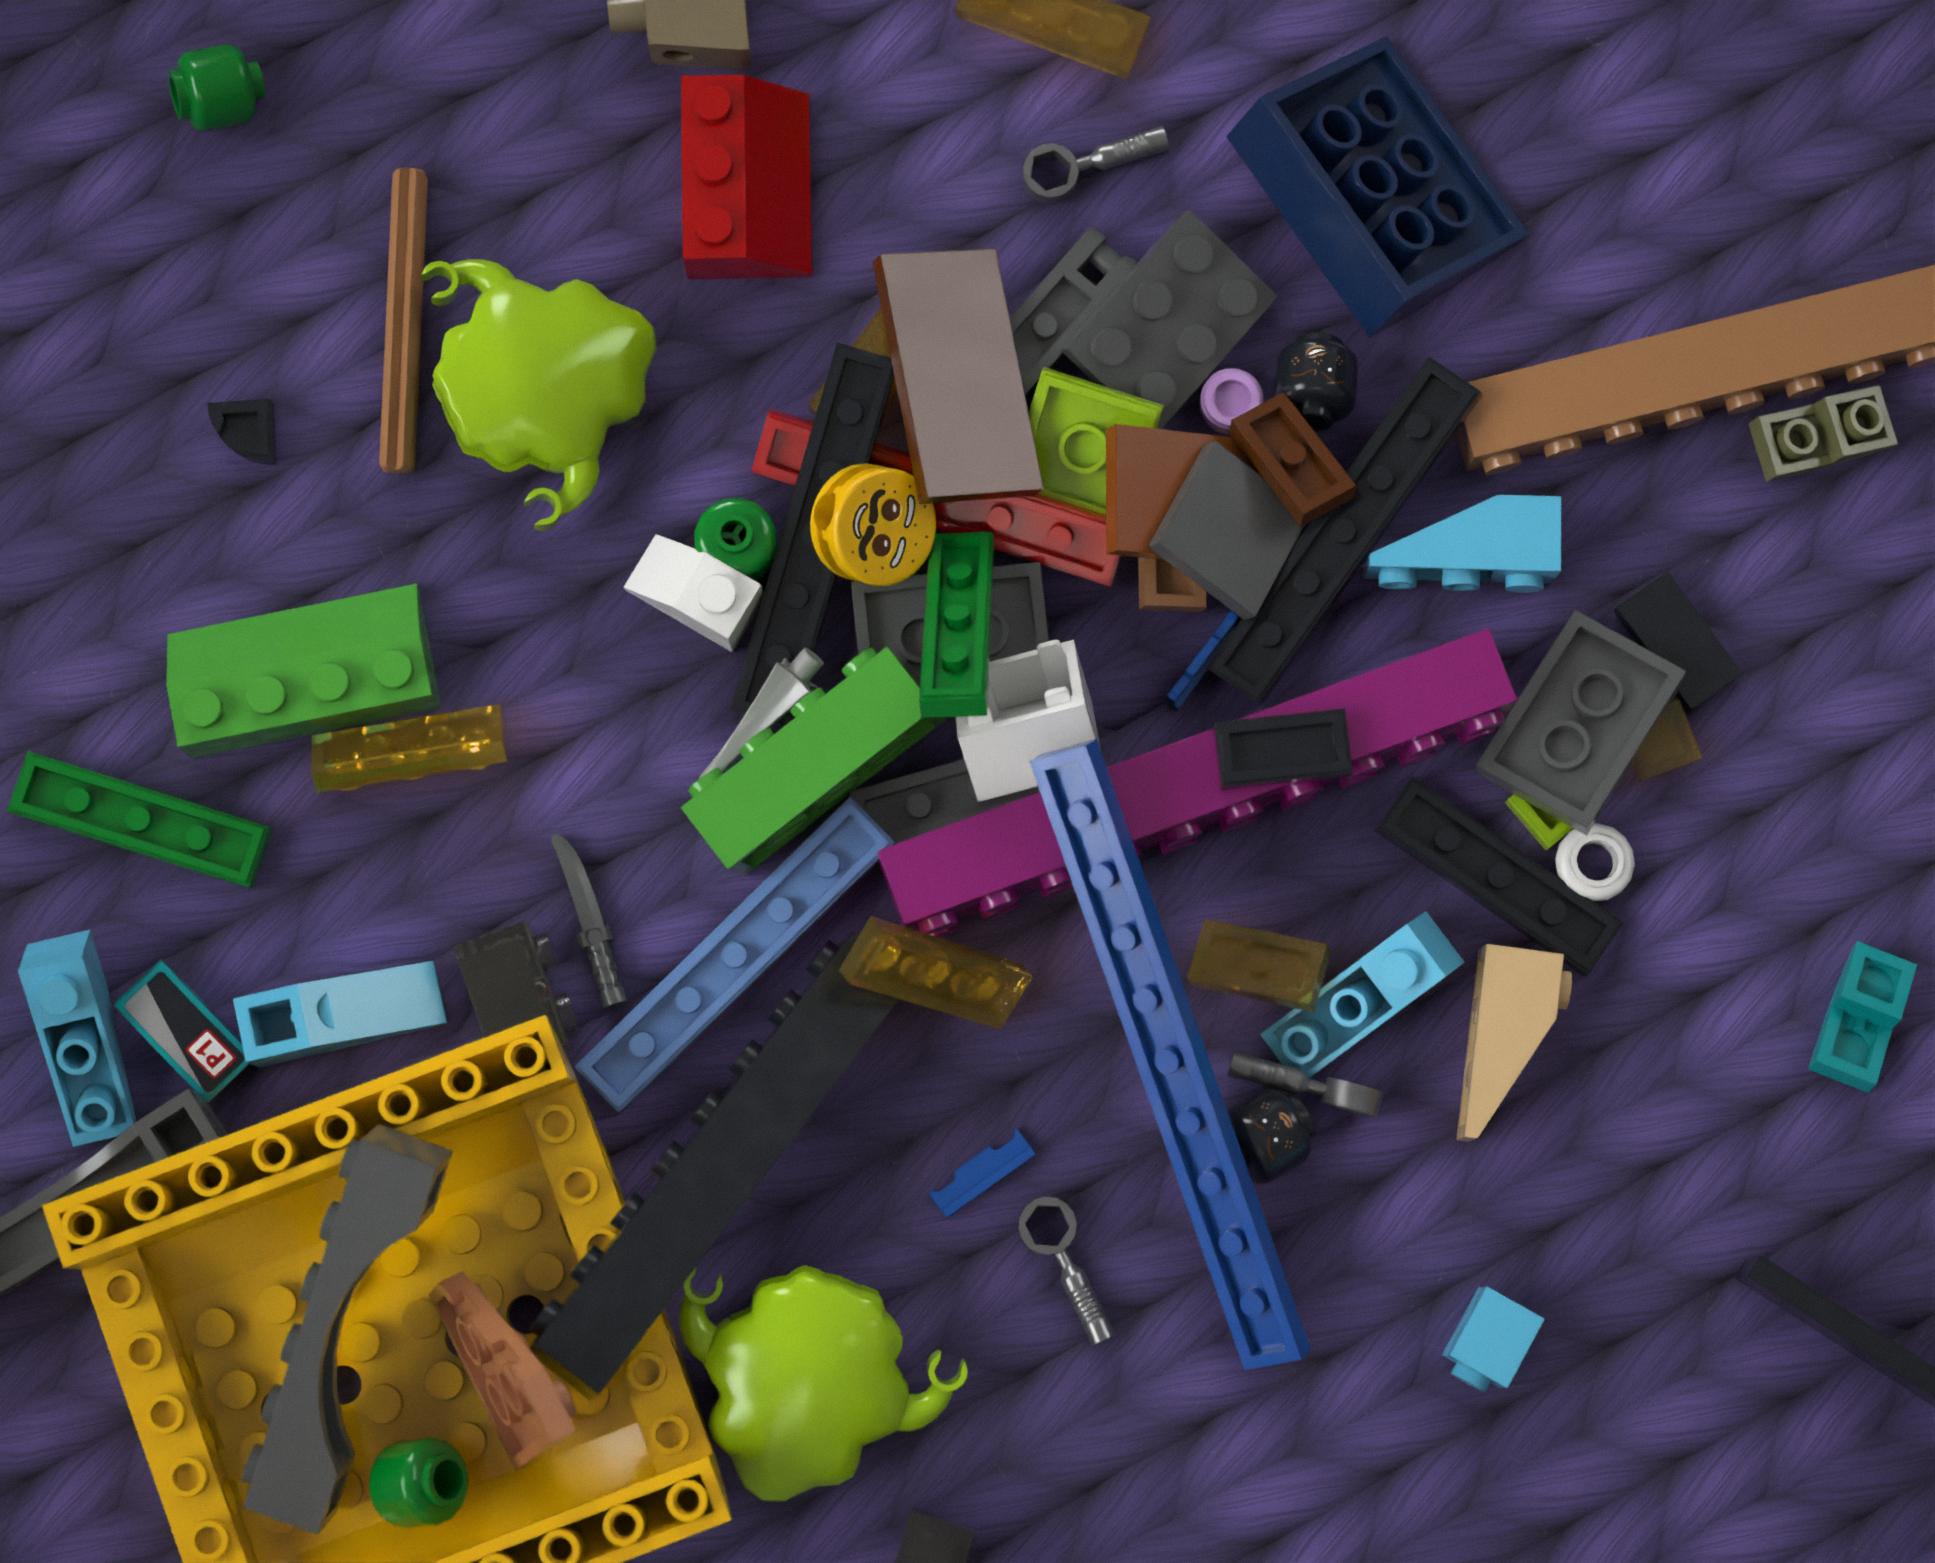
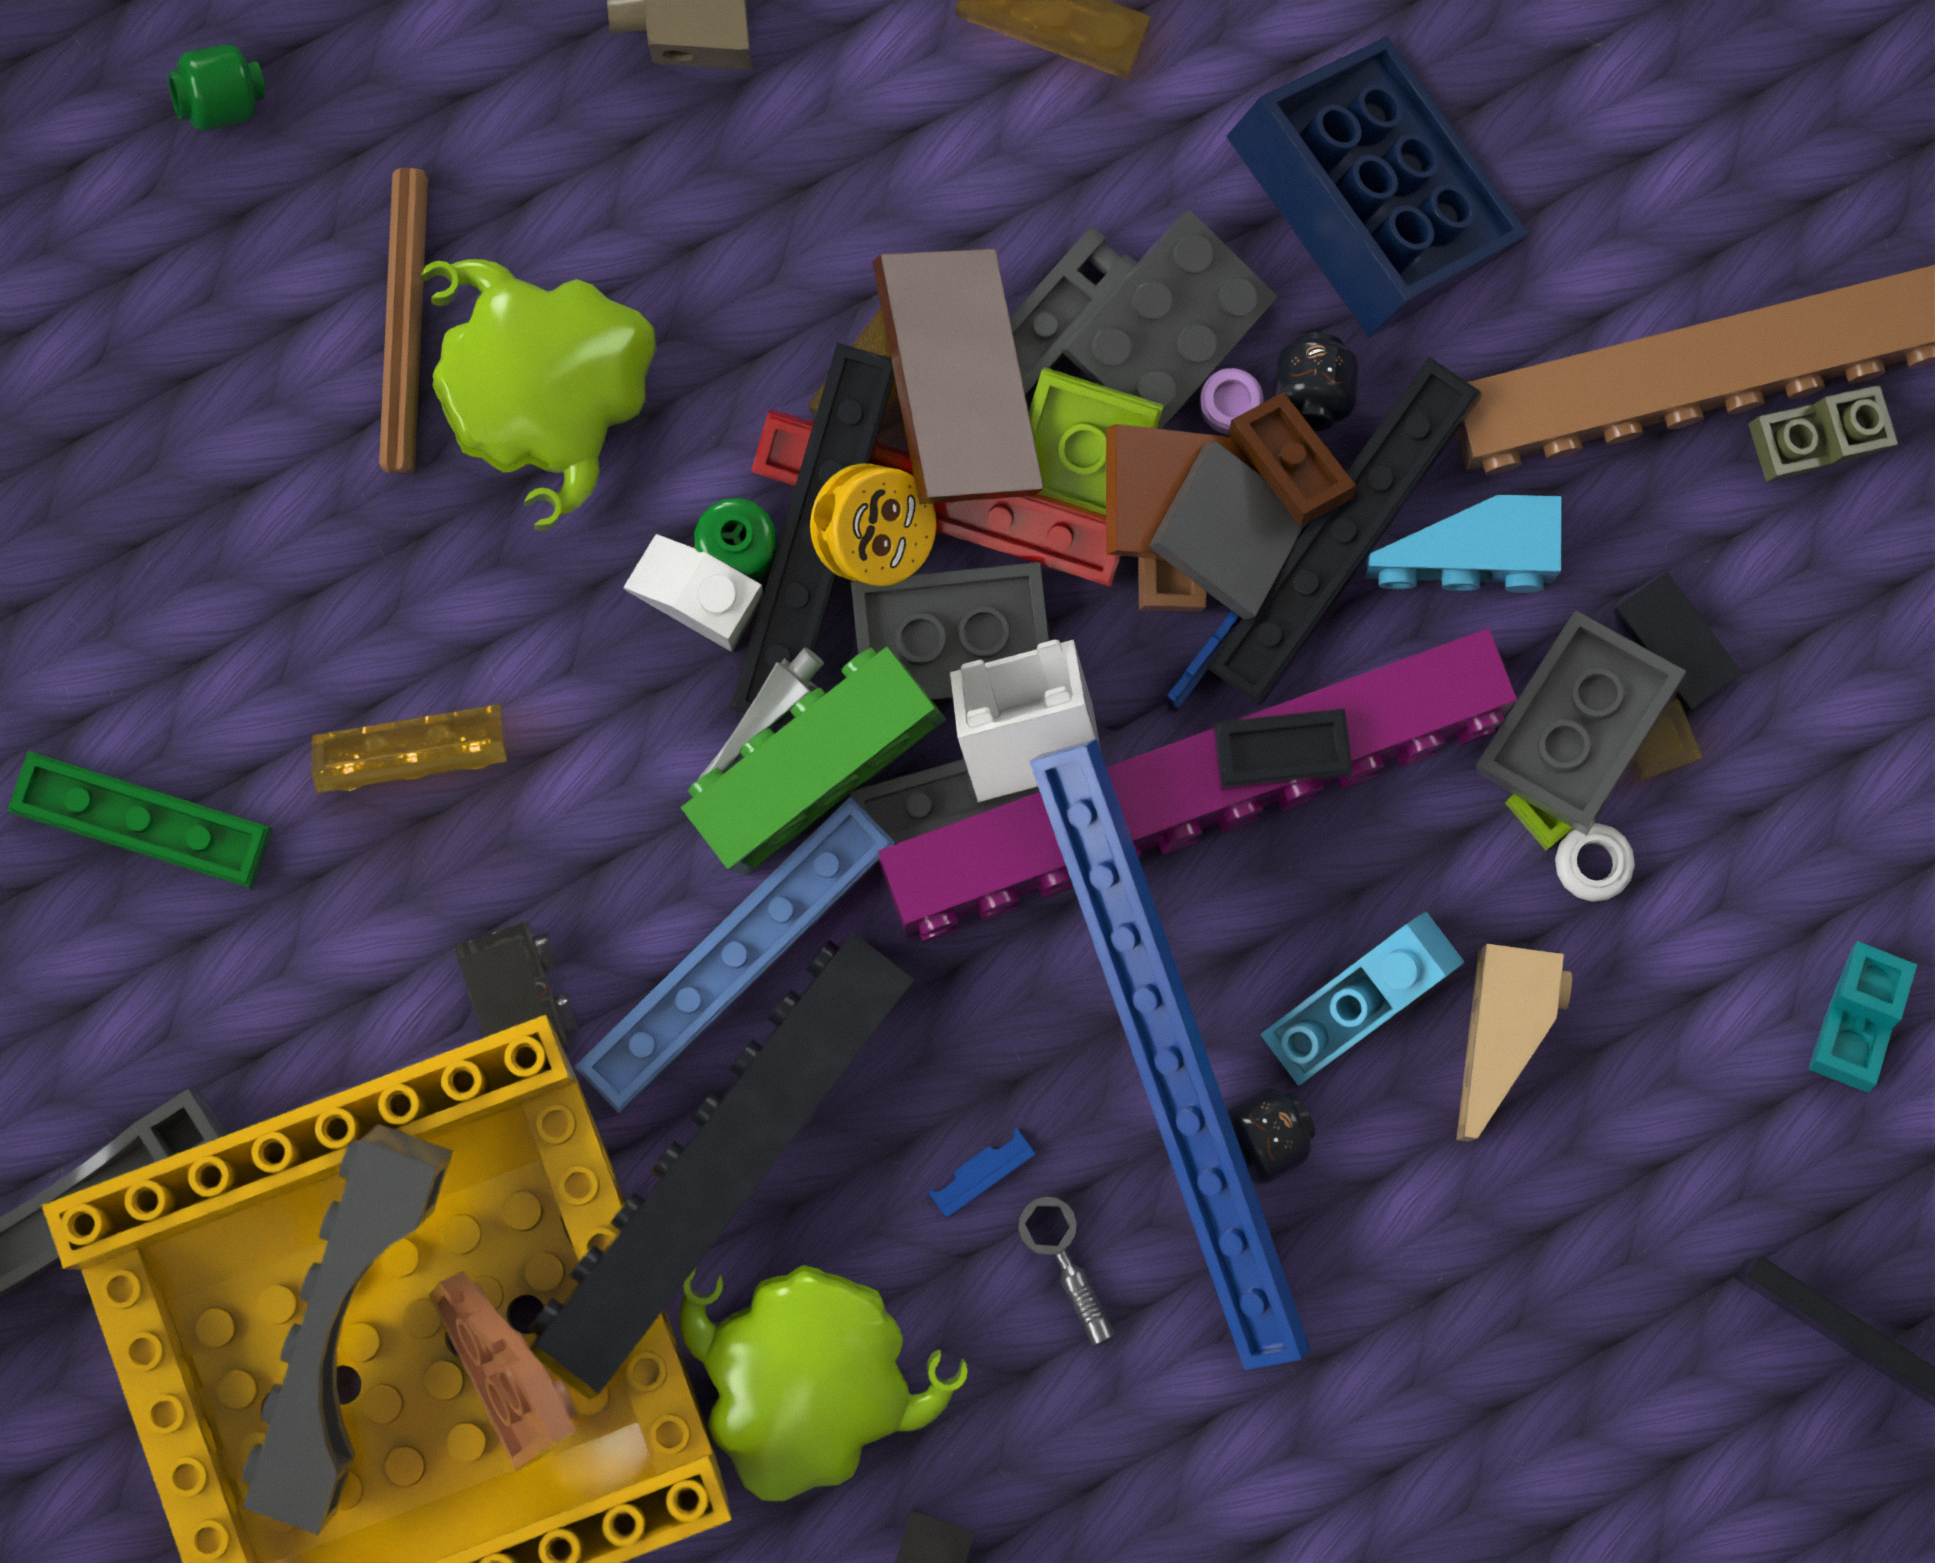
(78, 1035): medium azure slope -> none
(183, 1030): slope -> none
(246, 428): black tile -> none
(300, 672): bright green slope -> none
(338, 1013): medium azure slope -> none
(418, 1482): green head -> none
(595, 934): dark grey piece -> none
(745, 178): red slope -> none
(935, 973): clear yellow plate -> none
(957, 625): green tile -> none
(1103, 157): flat silver piece -> none
(1259, 965): clear yellow plate -> none
(1295, 1081): flat silver piece -> none
(1491, 1340): medium azure brick -> none
(1498, 876): black tile -> none

